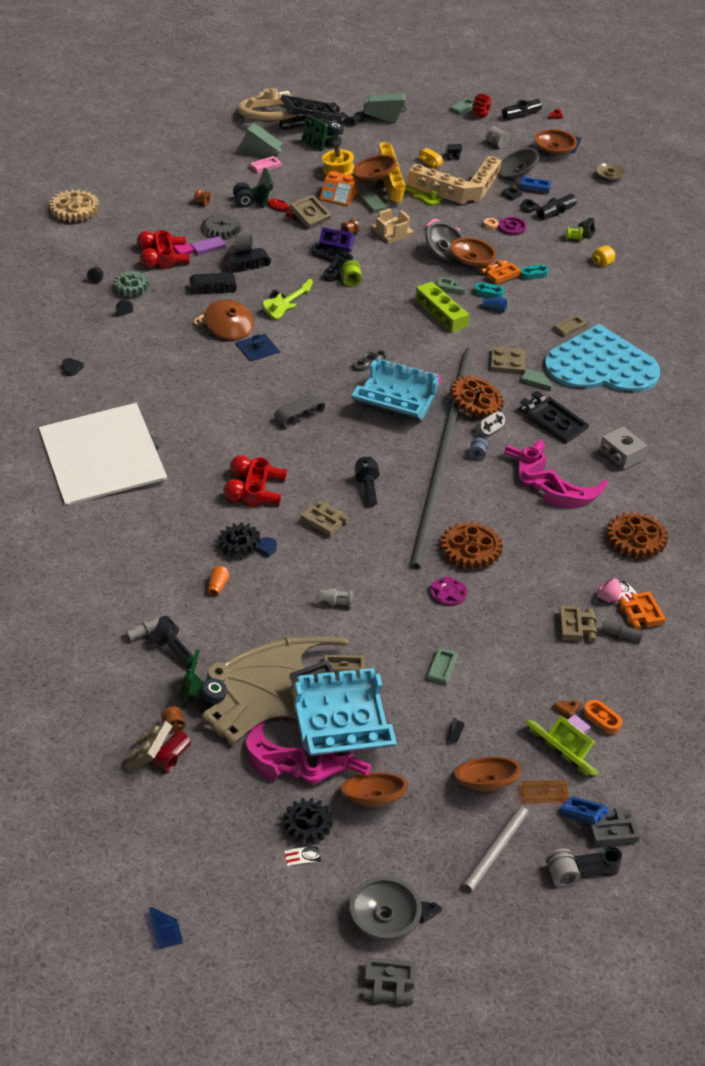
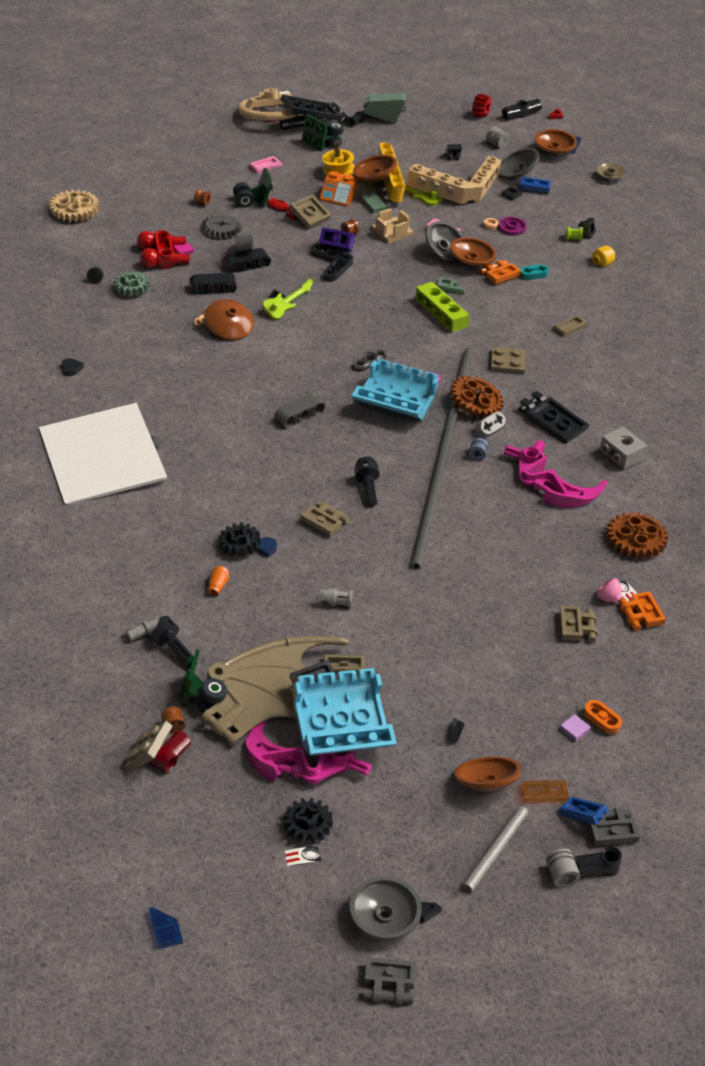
(124, 307): black tile -> none
(208, 245): medium lavender tile -> none
(253, 491): red piece -> none
(257, 347): dark blue piece -> none
(260, 143): sand green slope -> none
(351, 273): lime piece -> none
(374, 790): dark orange dish -> none
(431, 158): yellow beam -> none
(442, 666): sand green tile -> none
(448, 589): magenta wheel -> none
(462, 106): sand green tile -> none
(471, 545): dark orange gear -> none
(489, 290): teal beam -> none
(496, 304): blue cone -> none
(529, 206): black tile -> none
(536, 379): sand green tile -> none
(556, 206): black piece -> none
(567, 708): dark orange tile -> none
(567, 739): lime bracket -> none
(602, 359): medium azure plate -> none
(622, 631): dark grey pin -> none

